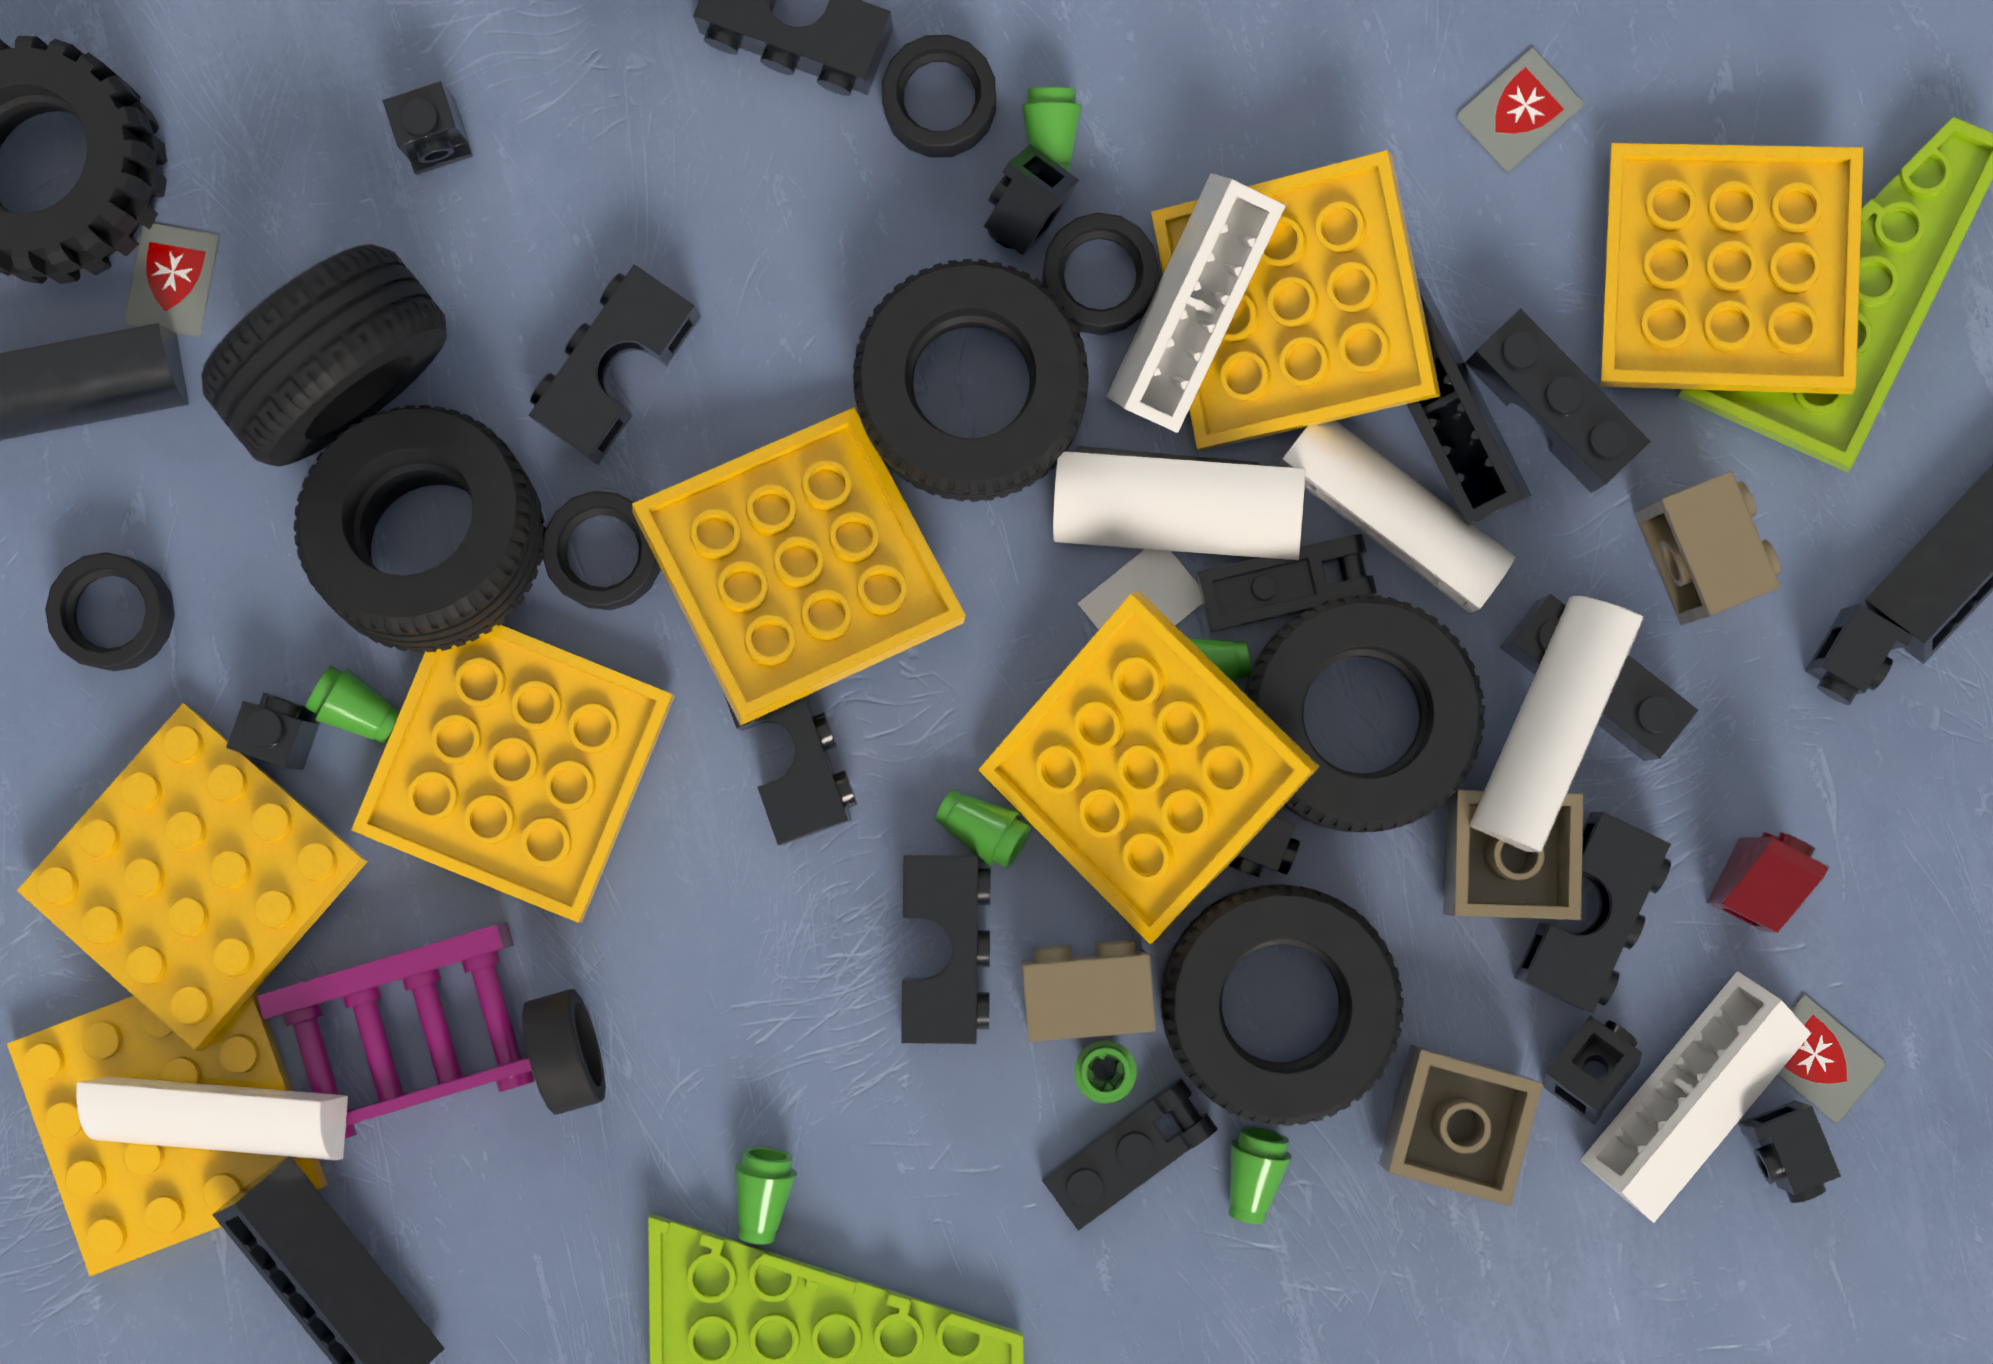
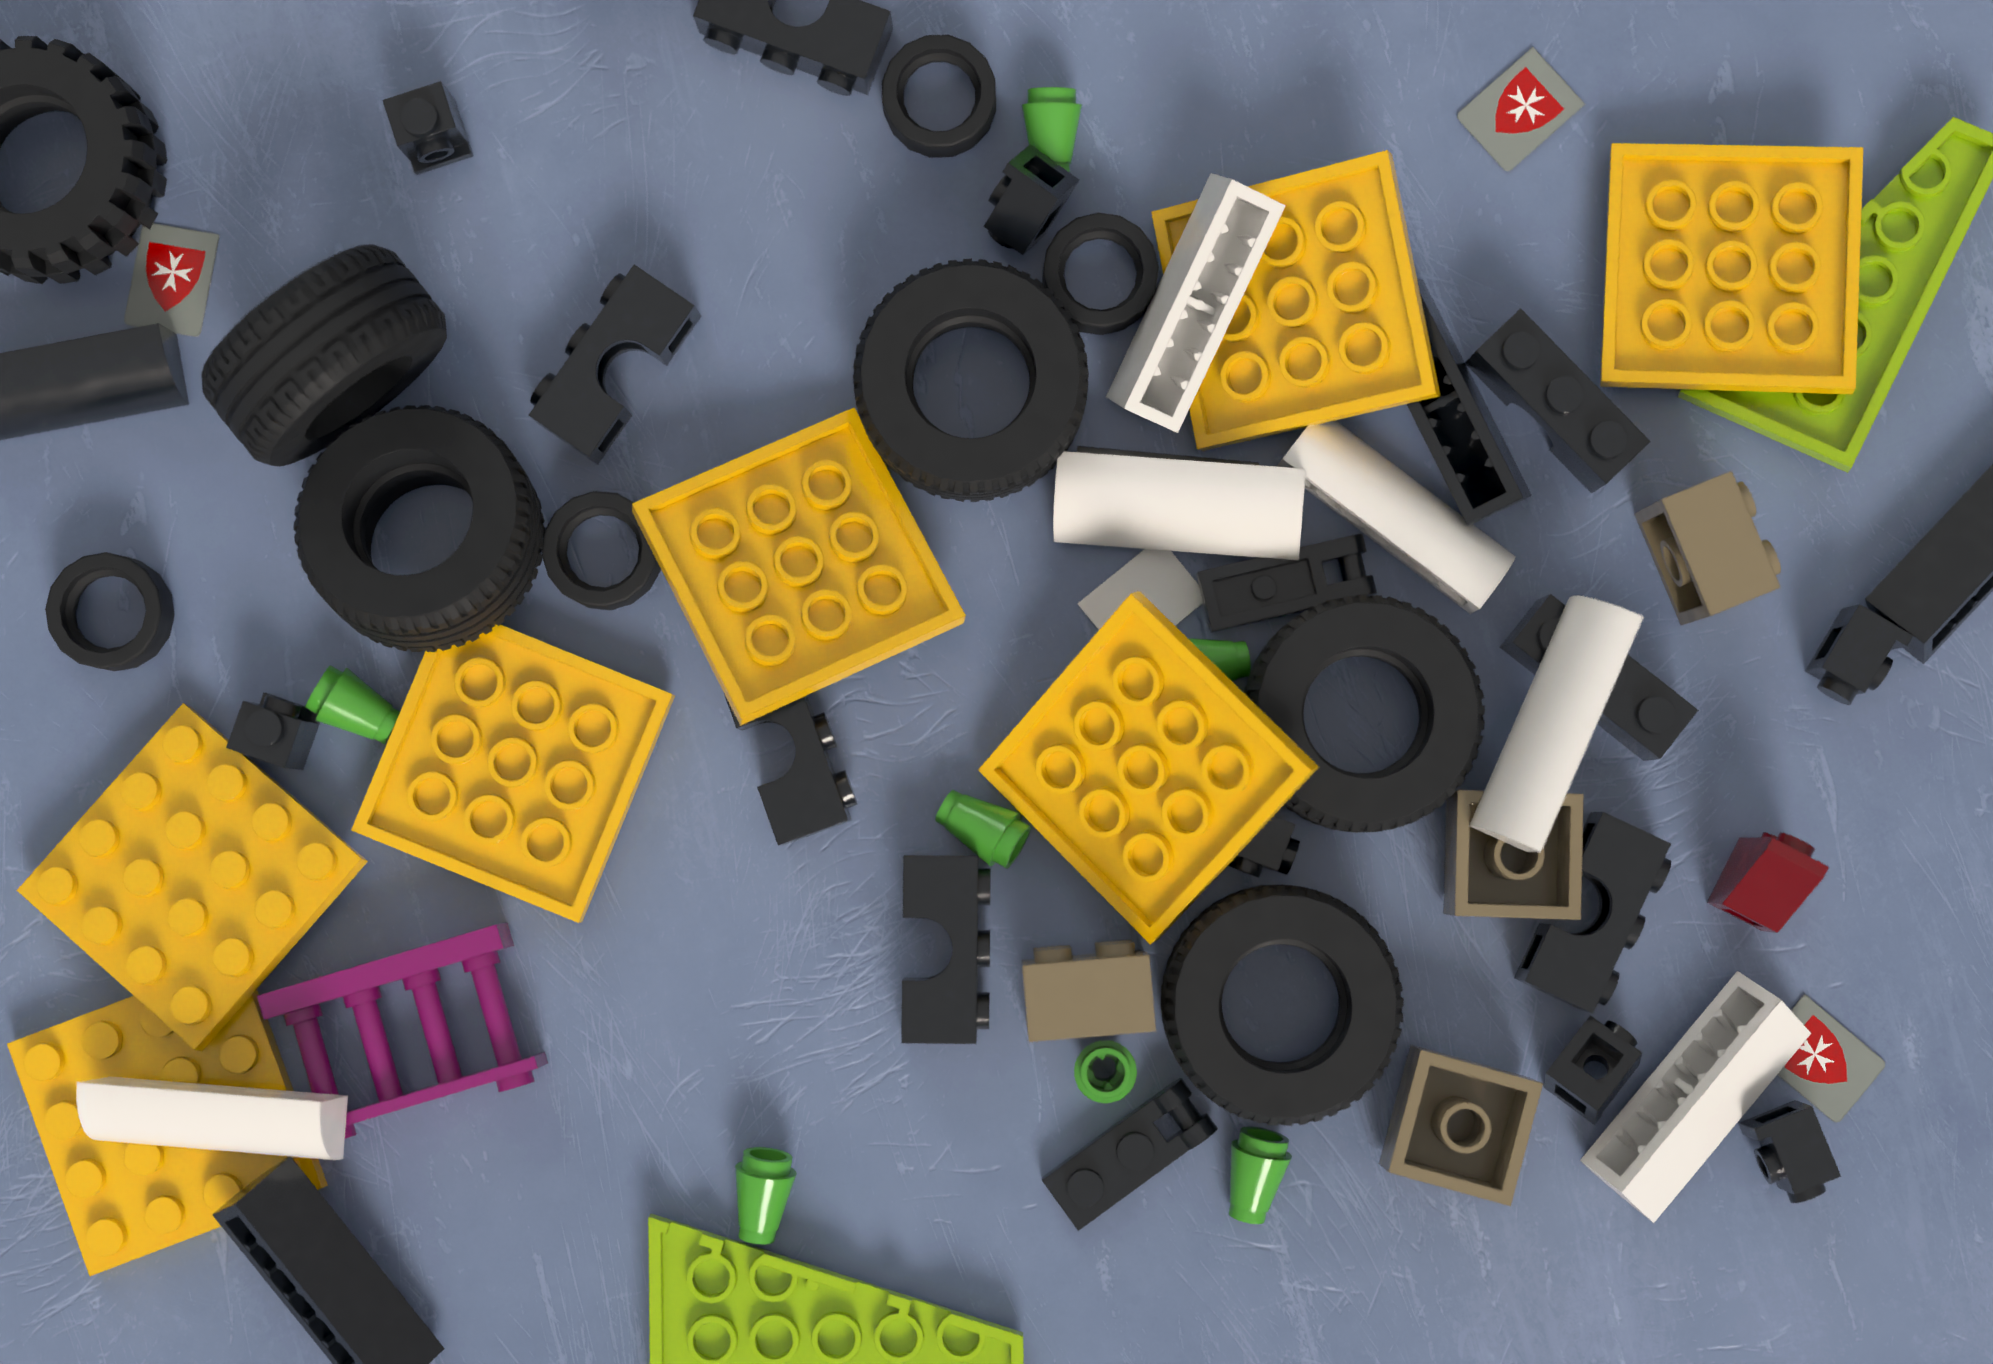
(563, 1051): black tyre -> none

